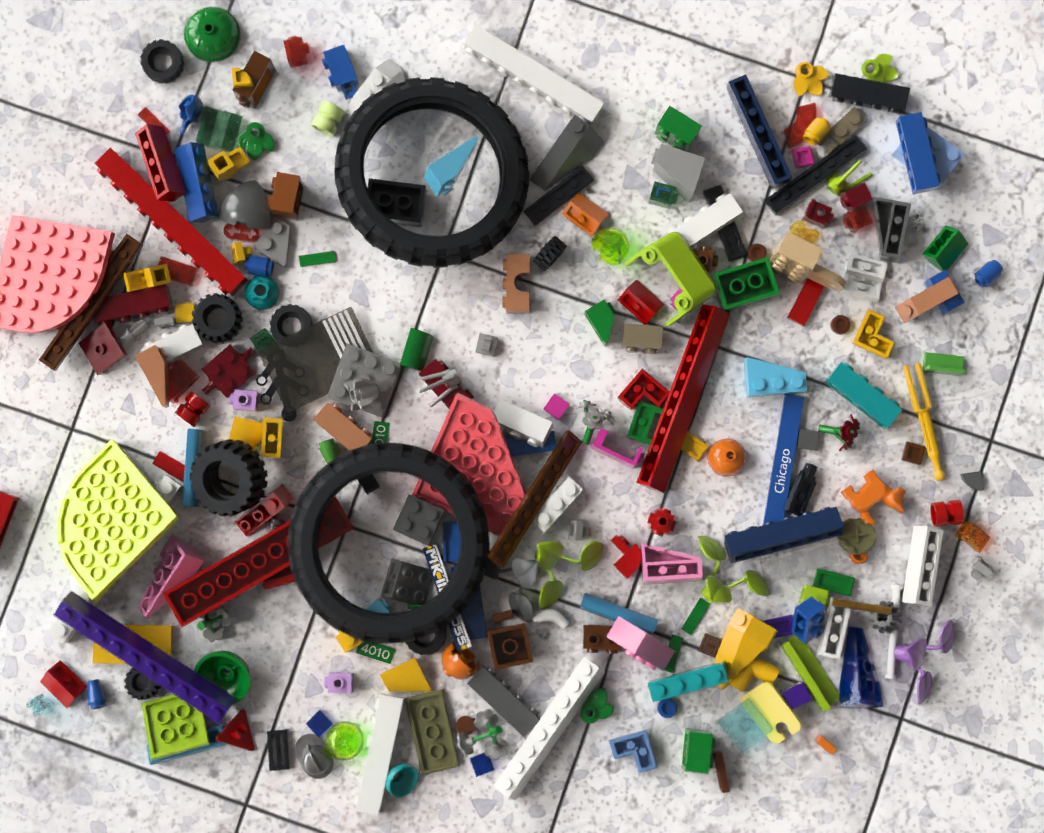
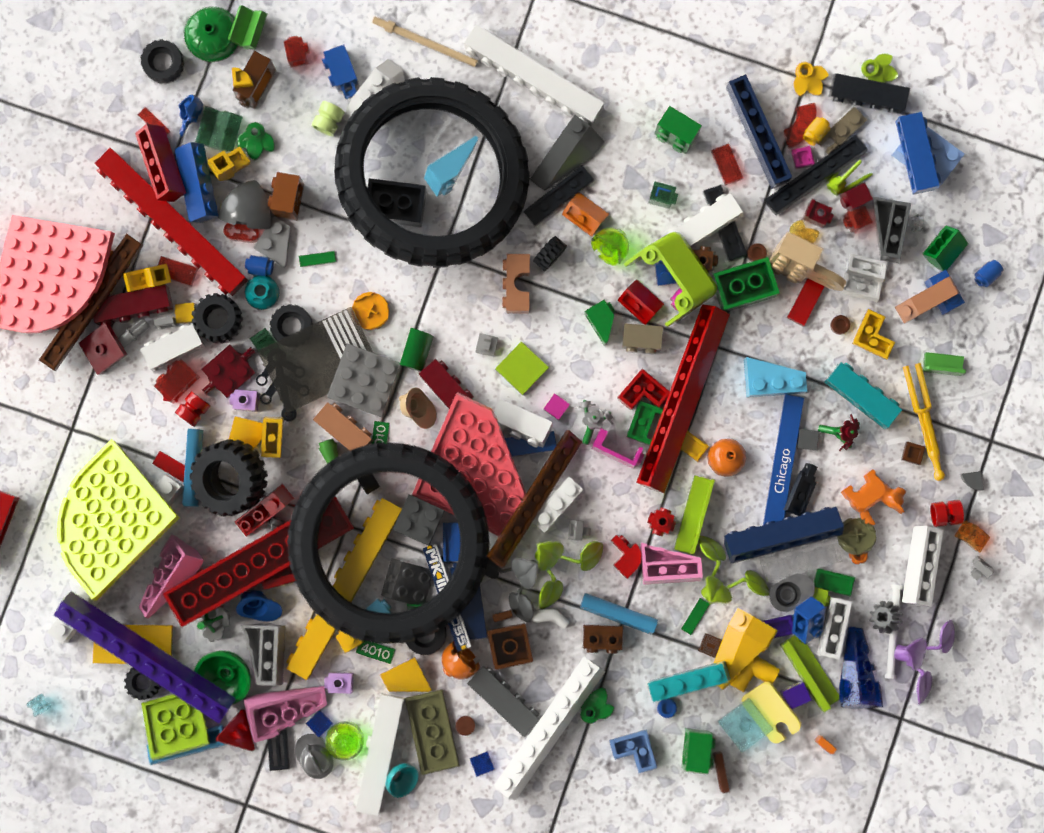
(63, 683): red panel -> none
(96, 696): blue cone -> none
(155, 368): nougat slope -> none
(240, 253): yellow tile -> none
(247, 27): none -> bright green panel
(257, 606): none -> blue piece
(266, 651): none -> light grey wedge
(277, 710): none -> bright pink wedge
(347, 584): none -> yellow brick
(362, 393): light grey brick -> none
(371, 310): none -> light orange tile
(392, 27): none -> tan bar
(418, 408): none -> tan piece
(449, 378): light grey plant -> none
(485, 721): light grey plant -> none
(521, 368): none -> lime tile
(640, 645): bright pink wedge -> none
(663, 276): none -> blue bracket
(675, 644): green window -> none
(678, 169): light grey slope -> none
(694, 515): none -> lime panel
(726, 164): none -> clear red tile
(791, 592): none -> flat silver piece
(861, 606): pearl gold bar -> none

